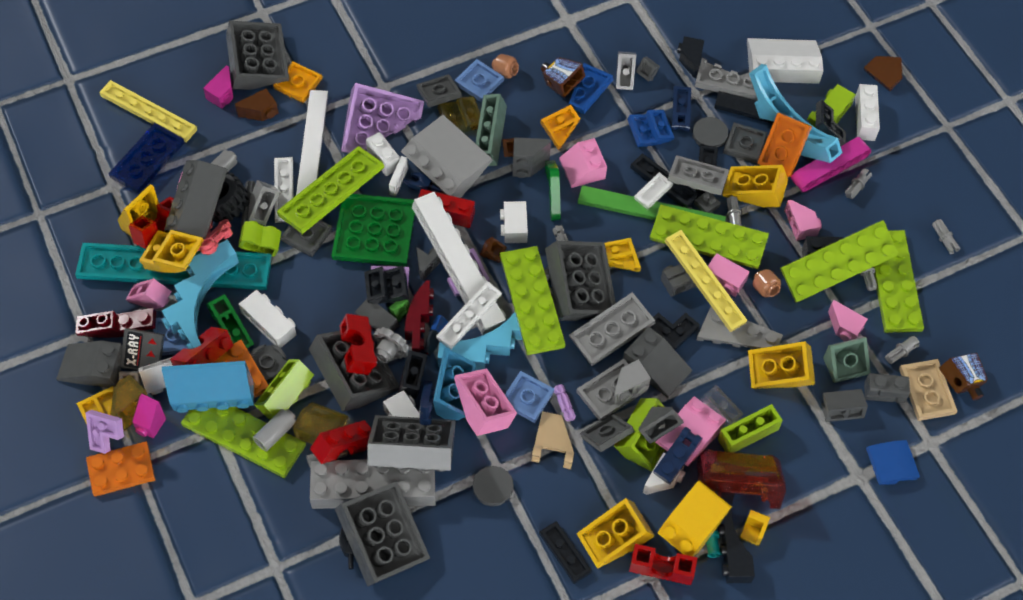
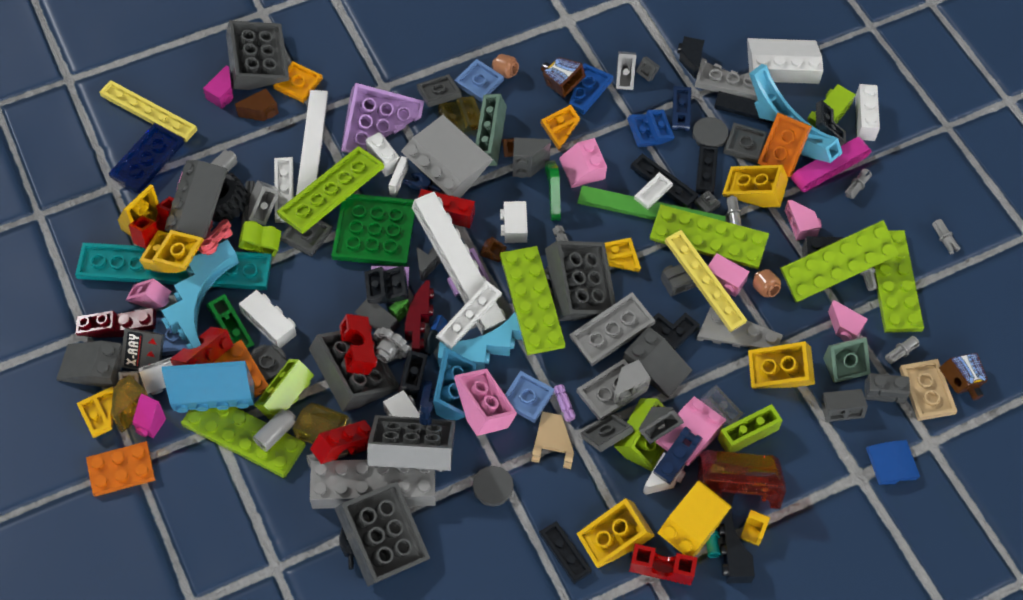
(101, 428): lavender plate -> none
(698, 175): light grey plate -> none
(885, 70): reddish brown slope -> none

